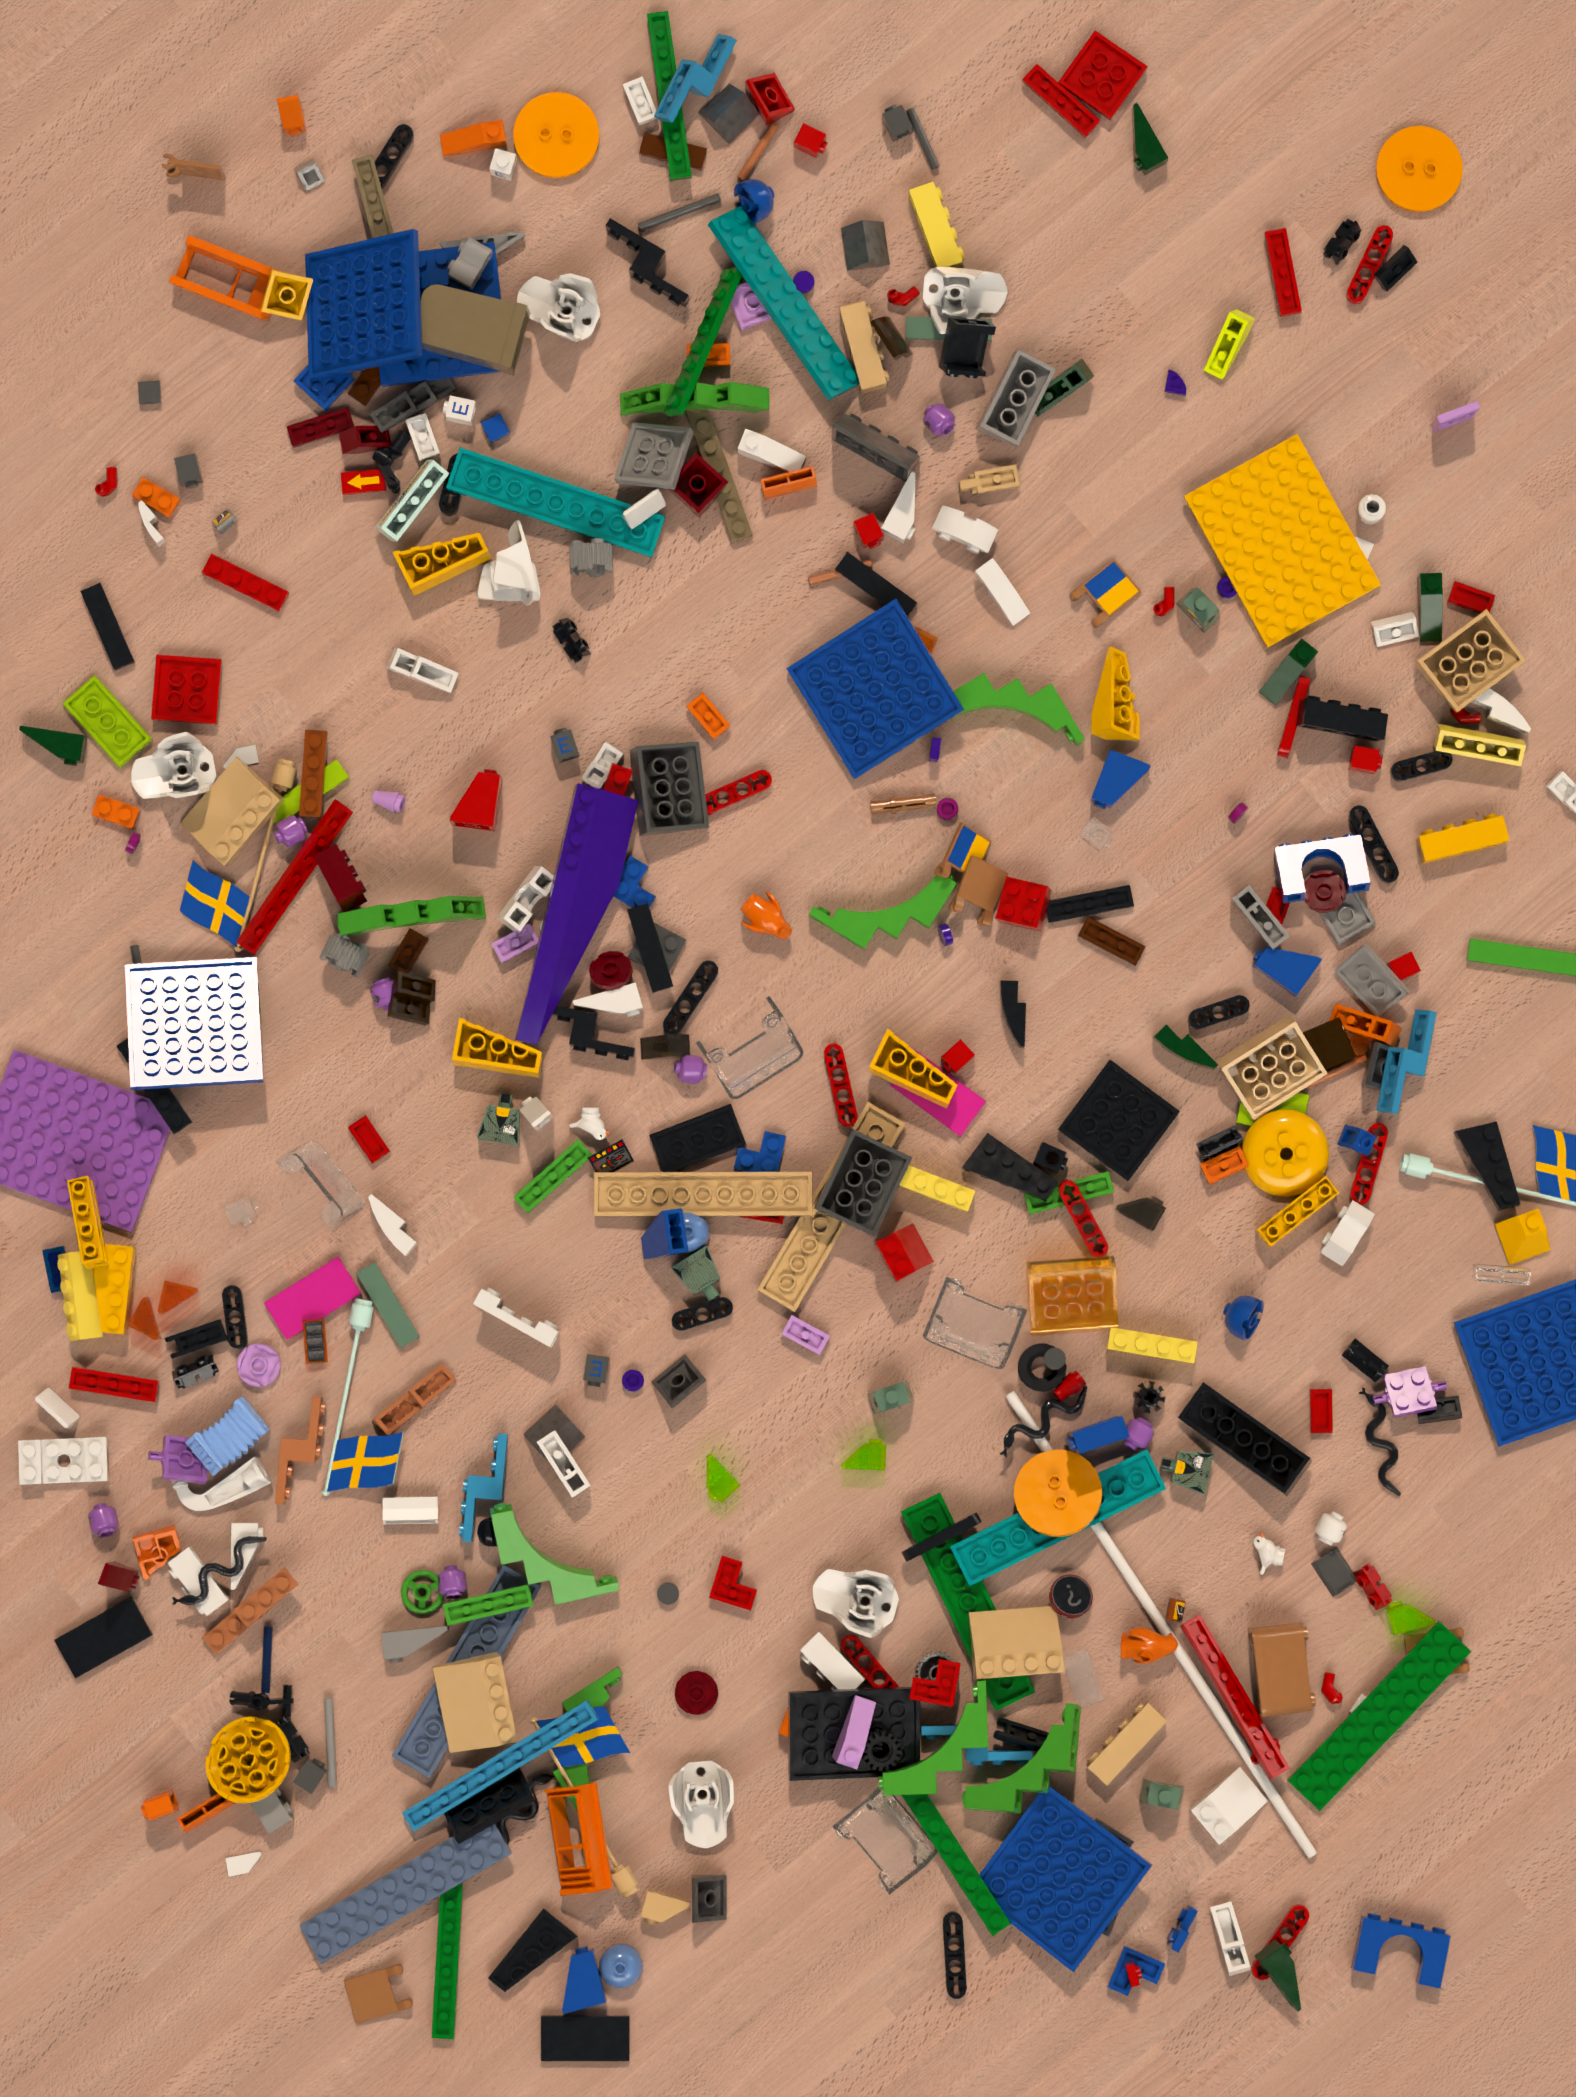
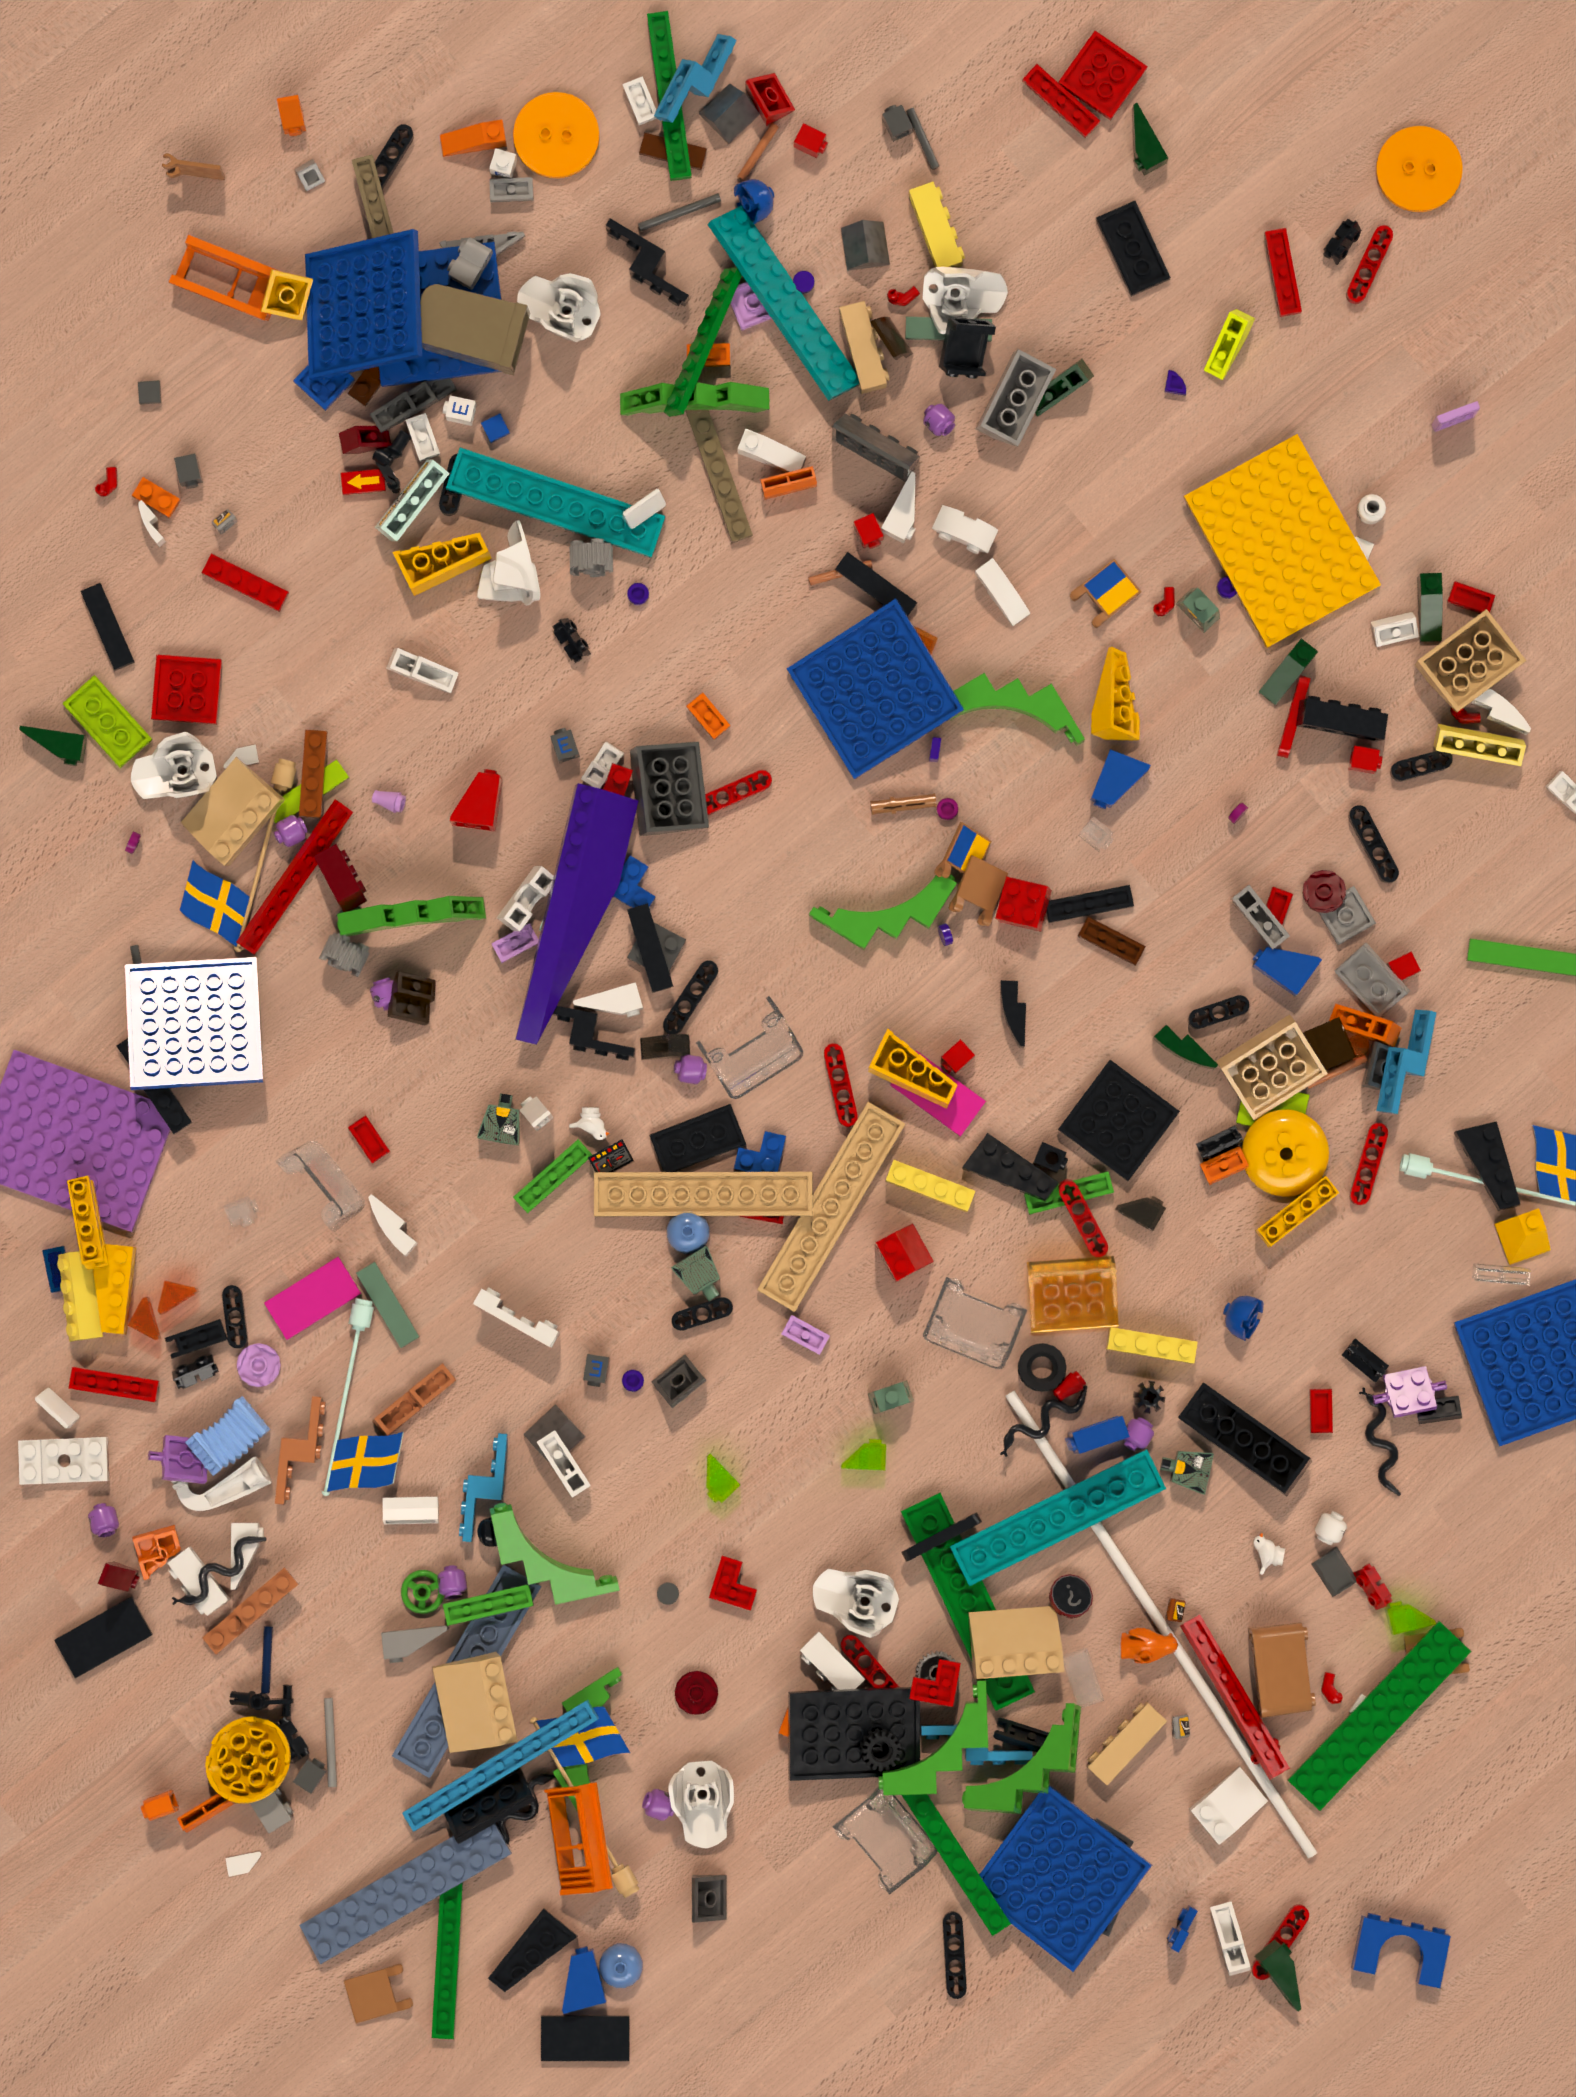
(115, 812): orange plate -> none
(314, 1341): tile -> none
(320, 427): dark red tile -> none
(408, 951): reddish brown plate -> none
(494, 1052): yellow wedge -> none
(511, 189): none -> light grey plate
(610, 970): dark red tile -> none
(638, 594): none -> dark purple tile
(653, 455): light grey plate -> none
(657, 1804): none -> medium lavender head
(661, 1906): tan slope -> none
(665, 1235): blue slope -> none
(698, 485): dark red slope -> none
(765, 916): orange animal -> none
(854, 1732): lavender slope -> none
(862, 1182): dark grey slope -> none
(991, 480): tan hinge -> none
(1054, 1358): dark grey tile -> none
(1058, 1493): light orange plate -> none
(1133, 248): none -> black tile
(1133, 1973): red plate -> none
(1150, 1969): blue plate -> none
(1161, 1794): sand green torso -> none
(1180, 1726): none -> slope
(1346, 851): arch -> none
(1347, 1232): white brick -> none
(1356, 1139): blue bracket -> none
(1395, 268): black plate -> none
(1462, 839): yellow brick -> none

